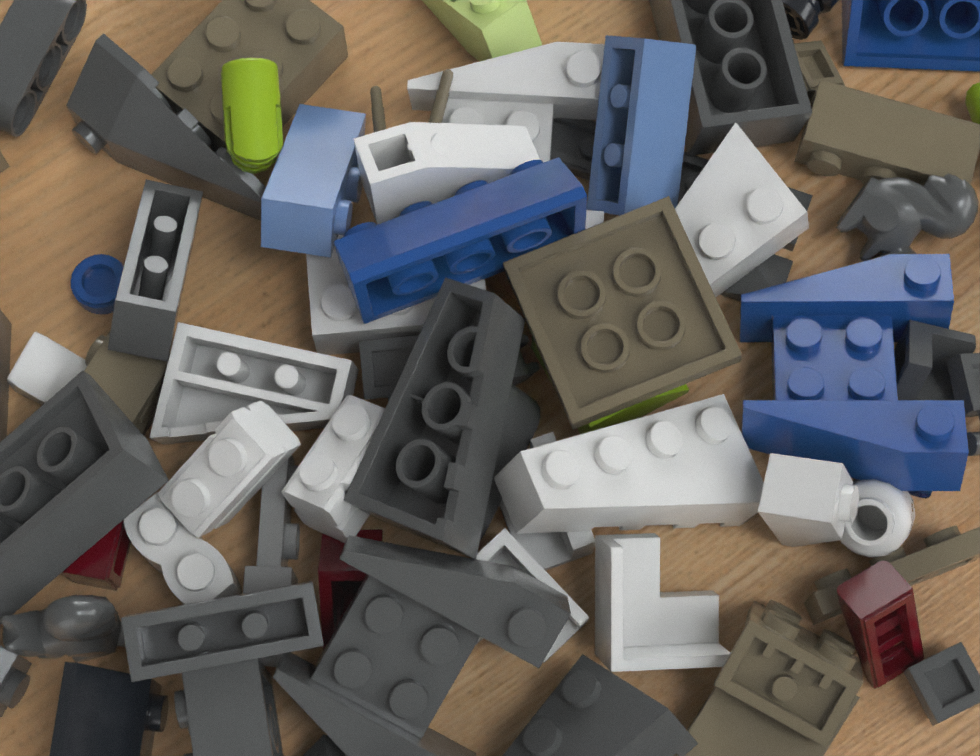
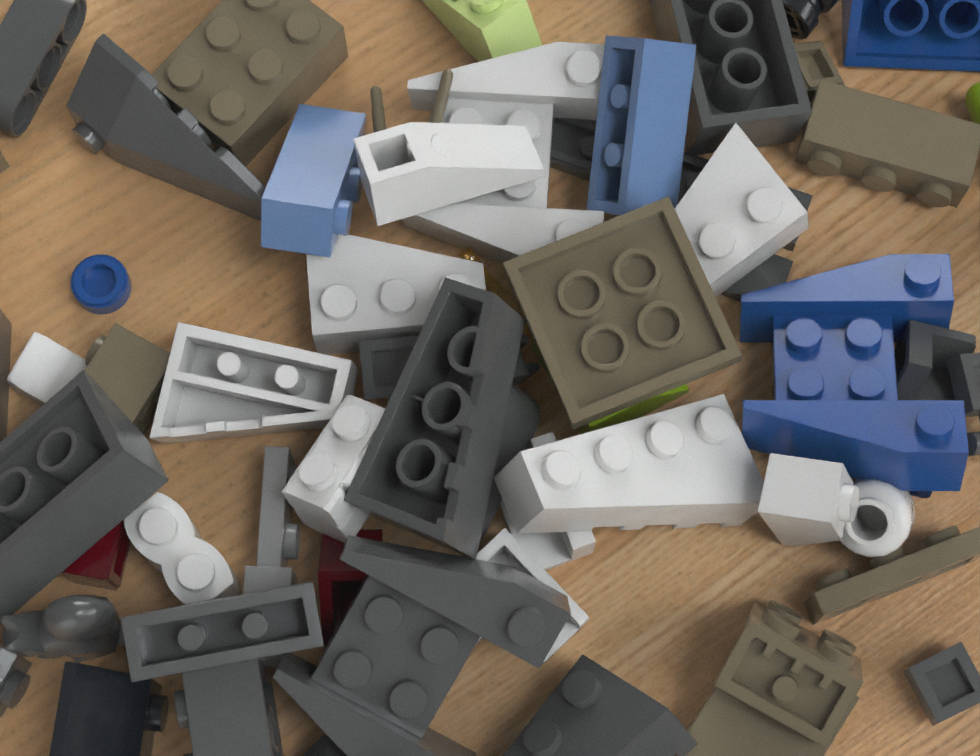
(155, 271): dark grey brick -> none
(229, 468): white brick -> none
(252, 113): lime arm -> none
(459, 237): blue slope -> none
(646, 627): white panel -> none
(879, 615): dark red slope -> none
(897, 210): dark grey animal -> none

